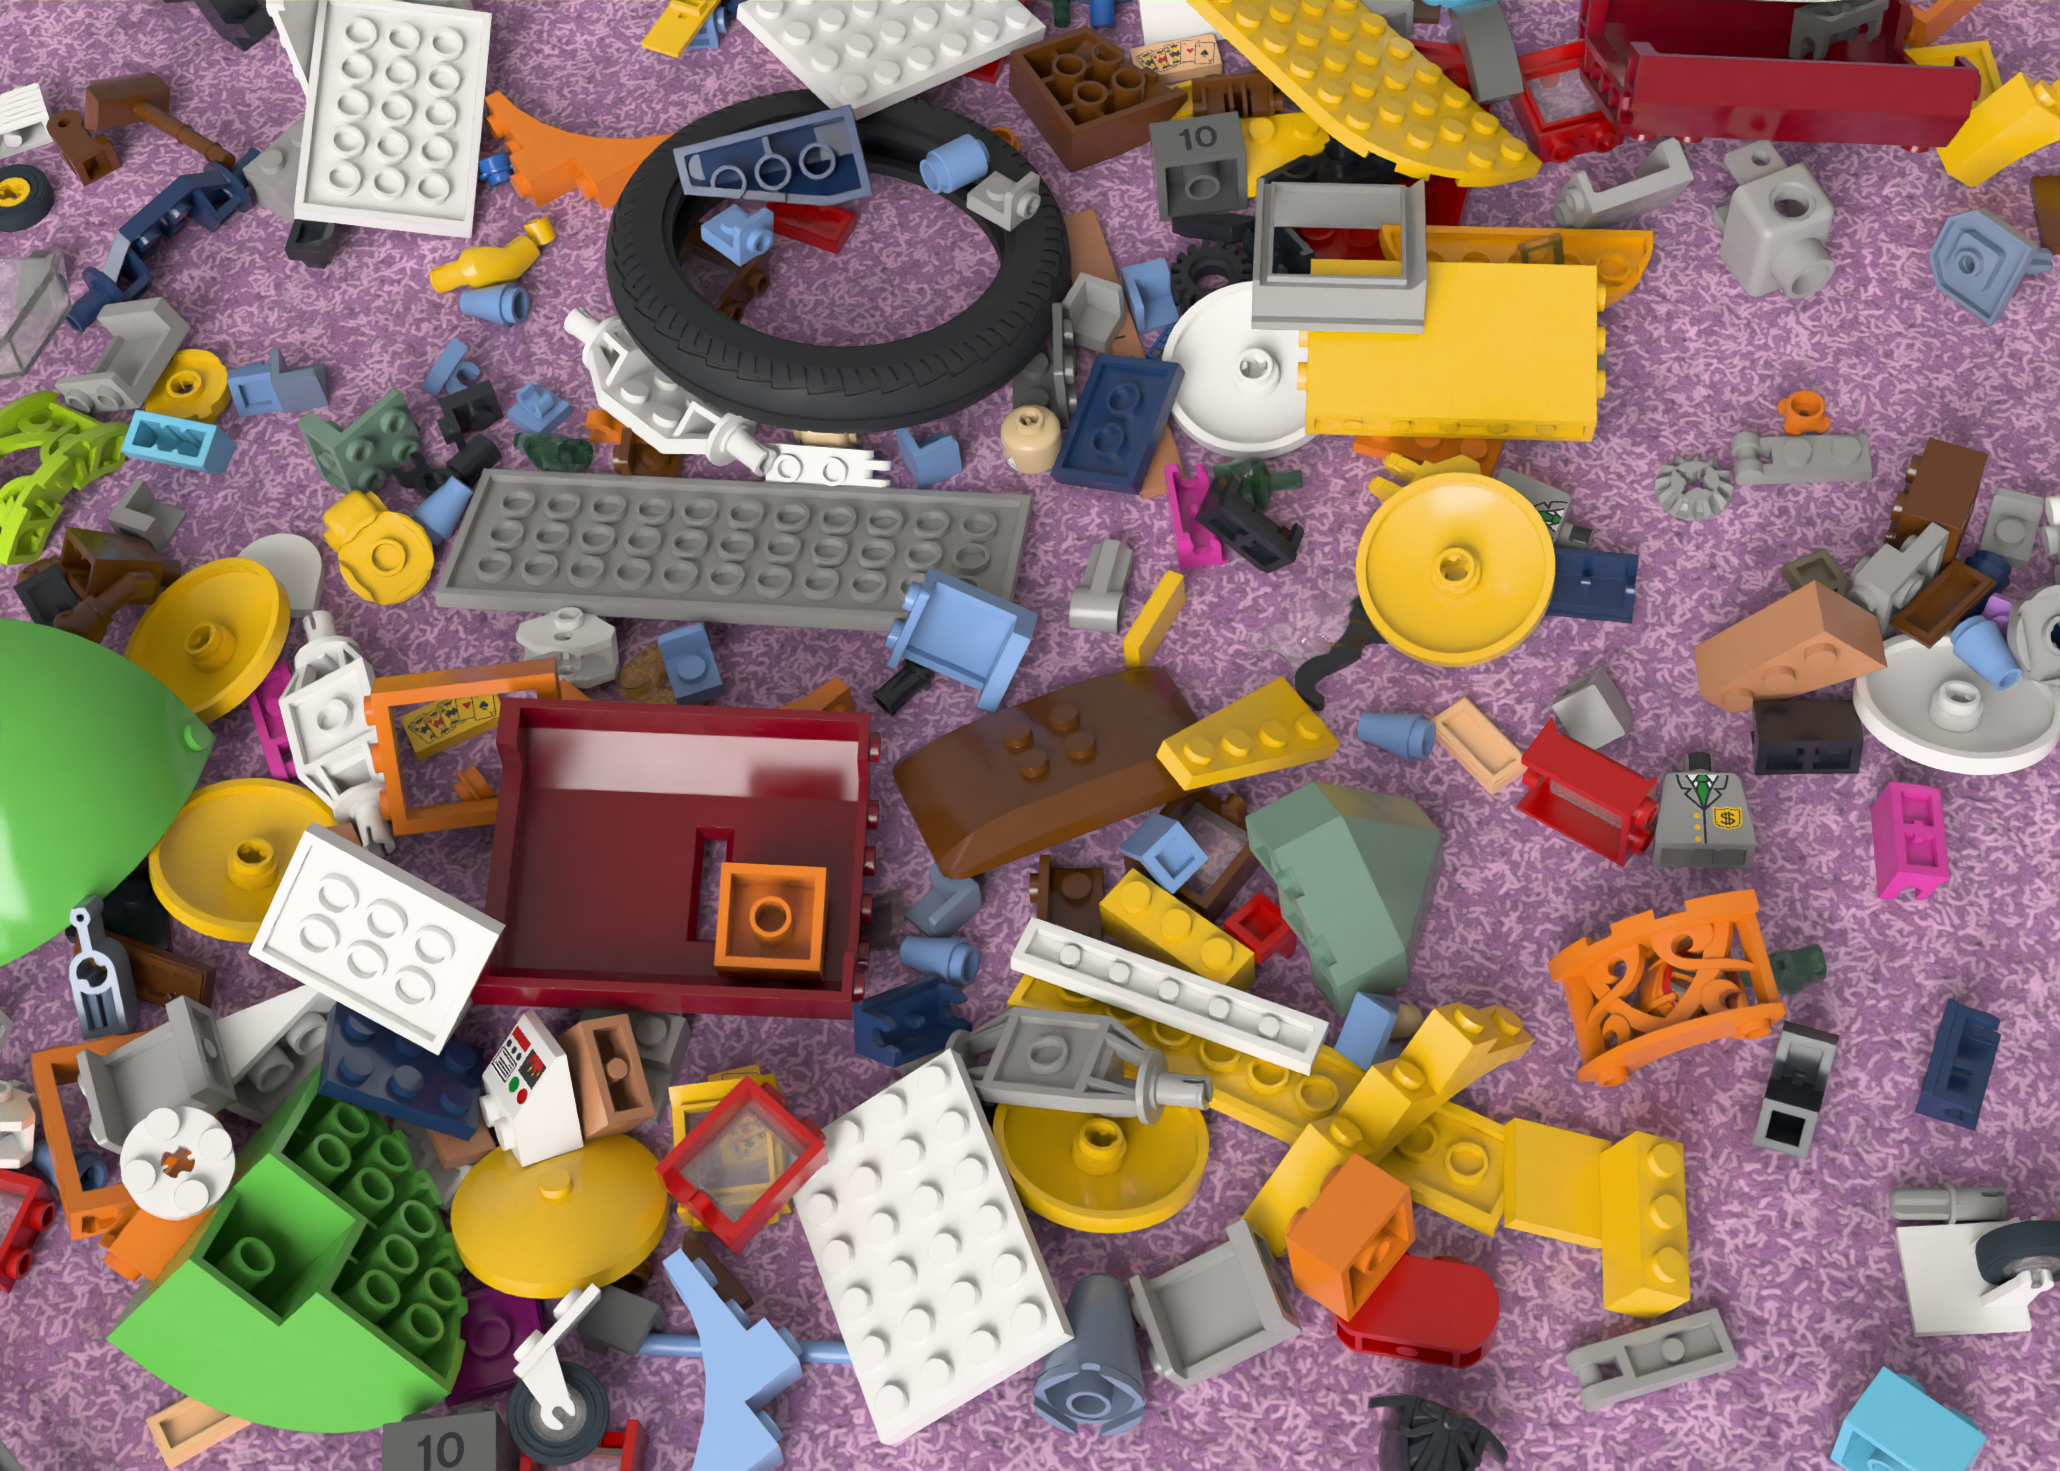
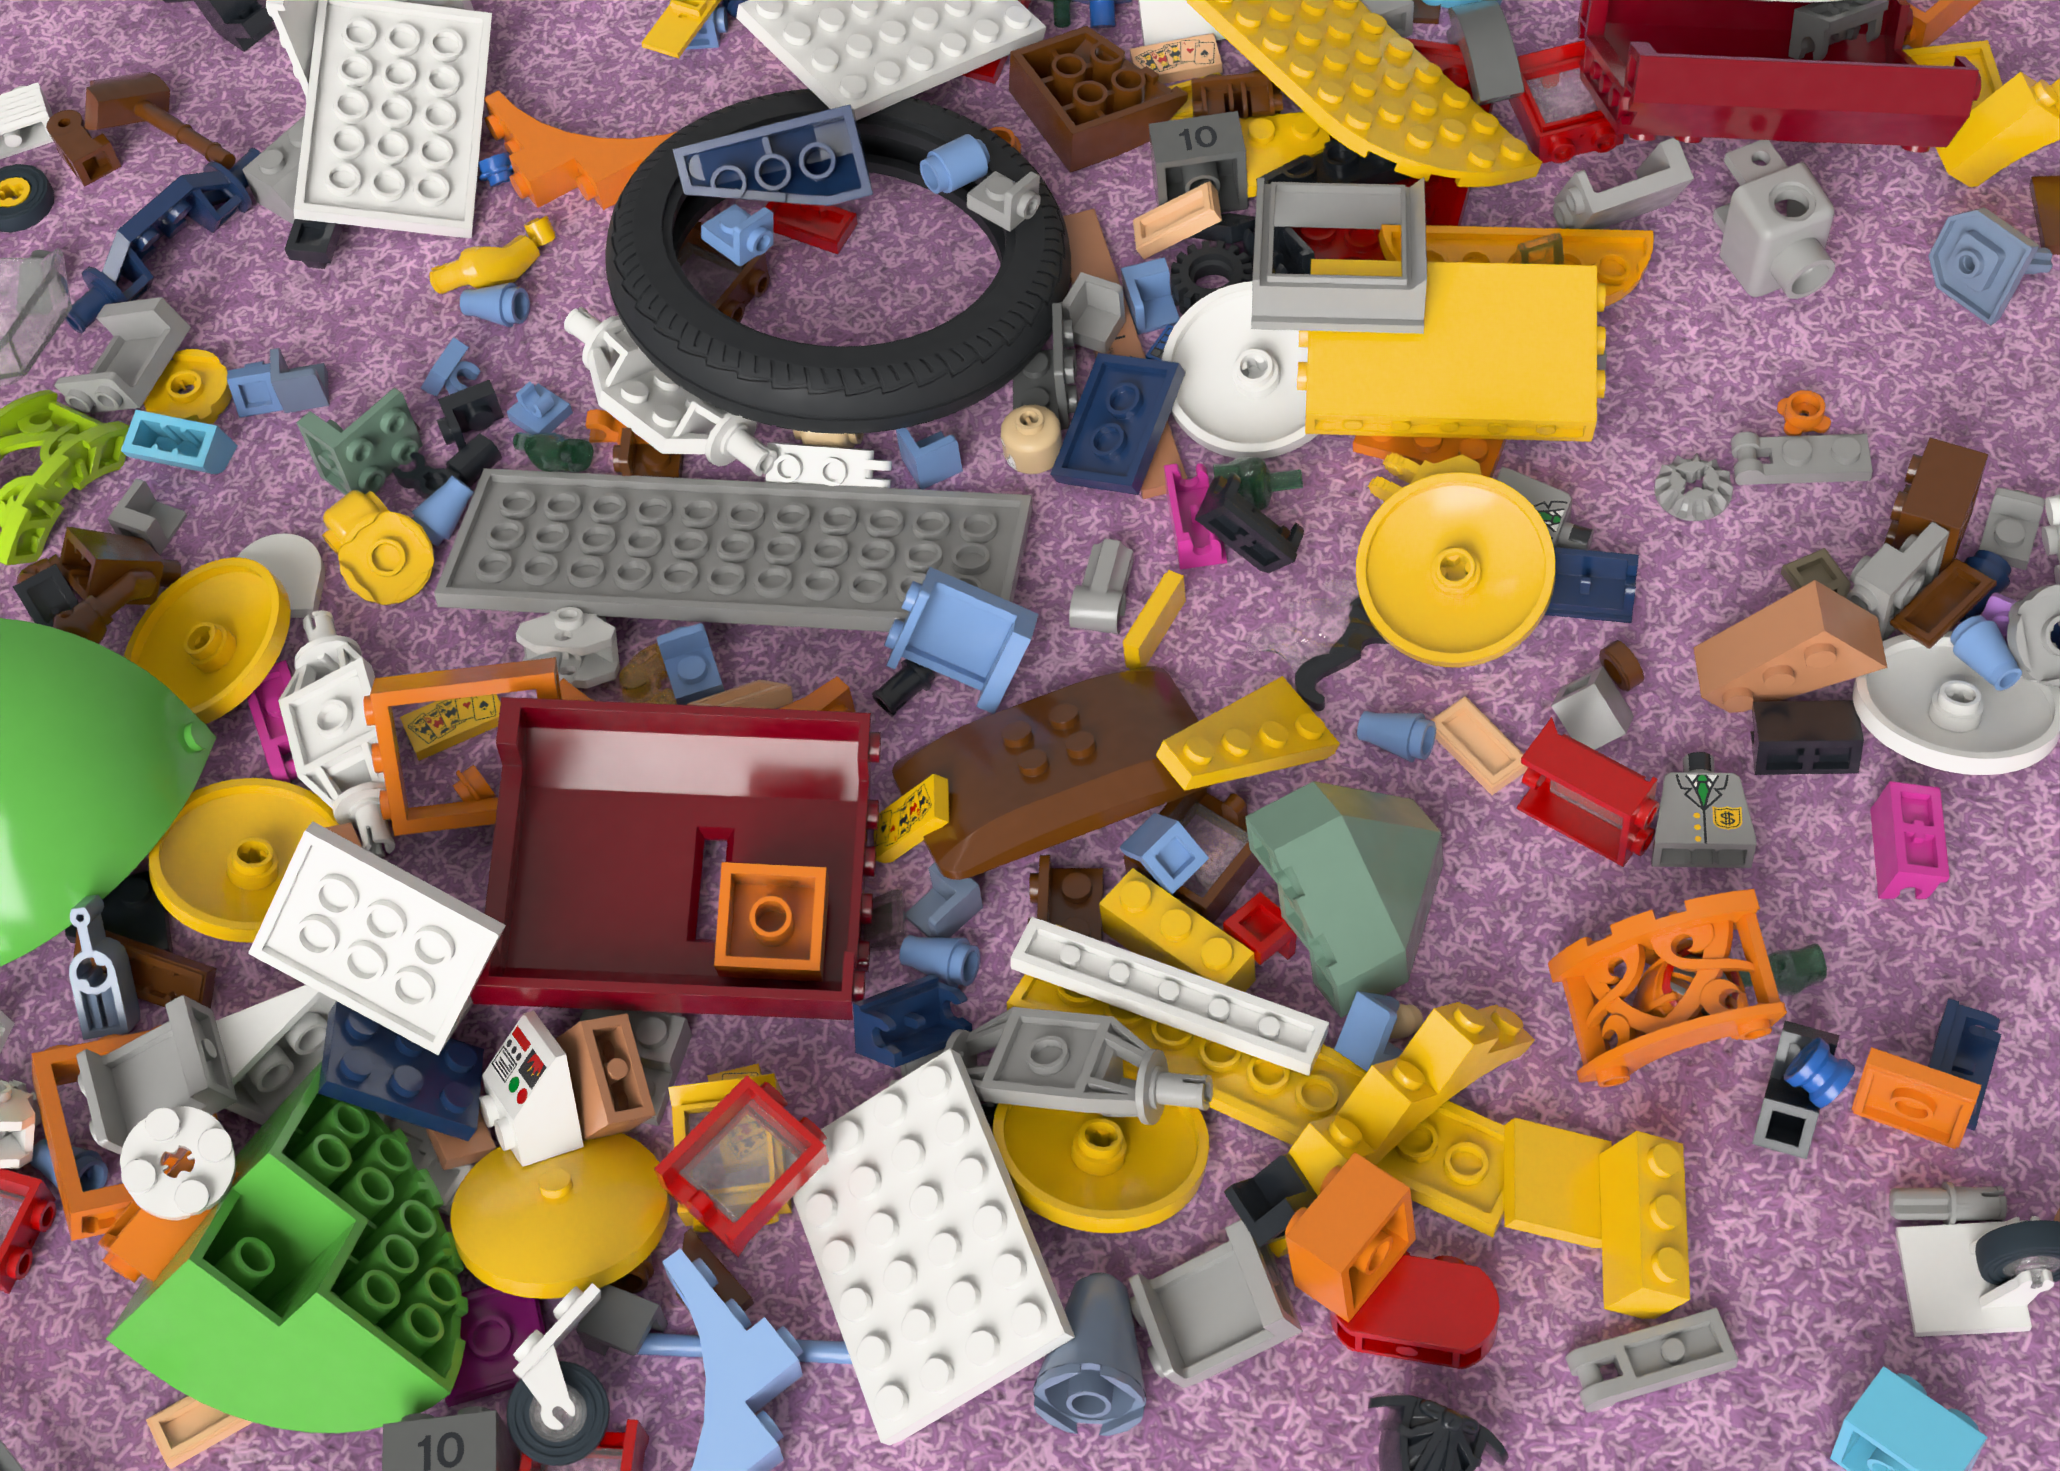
(751, 695): none -> light nougat tile
(911, 818): none -> yellow tile
(1177, 220): none -> light nougat tile
(1271, 1199): none -> black panel
(1621, 665): none -> reddish brown tile
(1819, 1072): none -> blue wheel
(1915, 1098): none -> orange tile

